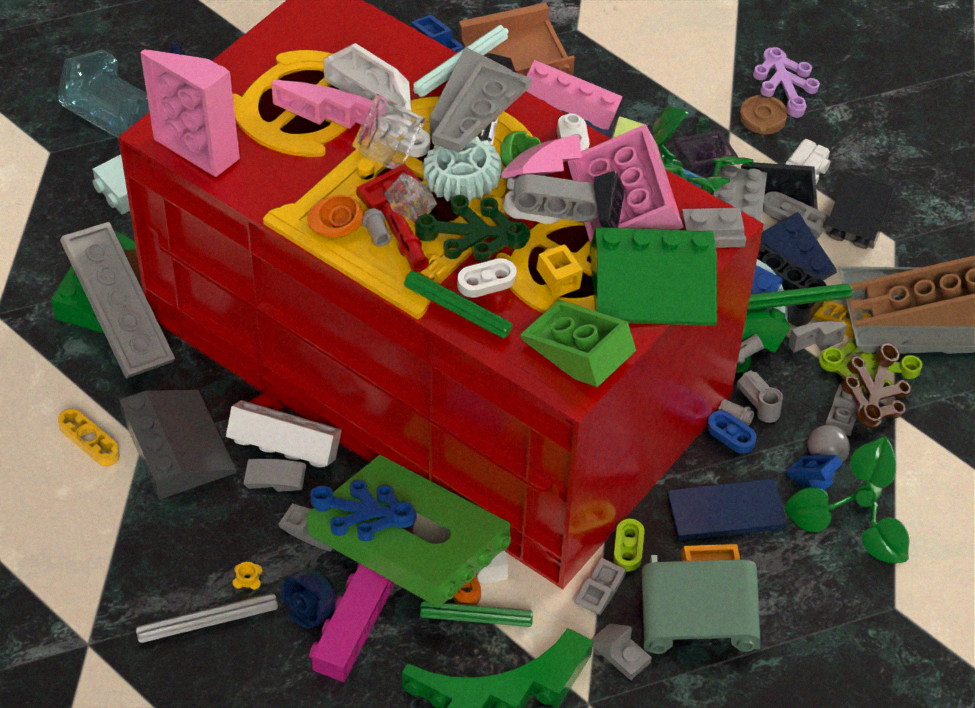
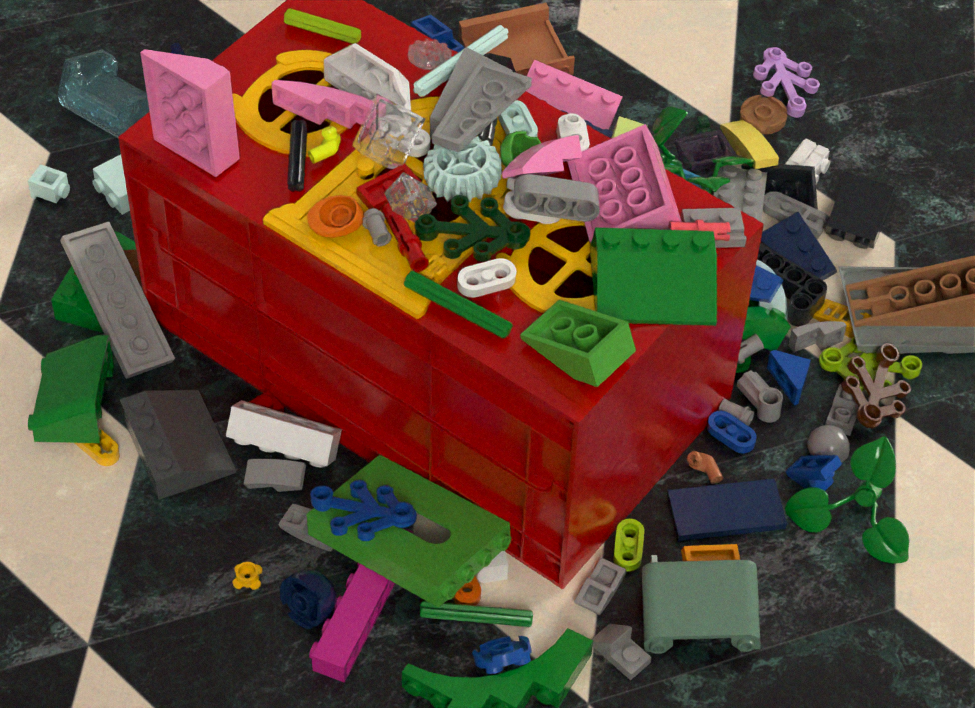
(48, 184): none -> light aqua brick
(72, 392): none -> green windscreen
(206, 617): light grey axle -> none
(297, 155): none -> black axle
(322, 26): none -> lime axle
(329, 145): none -> neon yellow arm
(418, 51): none -> clear gear
(501, 653): none -> blue plate
(518, 118): none -> light aqua plate
(559, 270): yellow brick -> none
(609, 198): black slope -> none
(706, 464): none -> nougat arm
(720, 229): none -> coral pin
(750, 143): none -> light yellow slope
(789, 372): none -> blue slope
(799, 296): green axle -> none

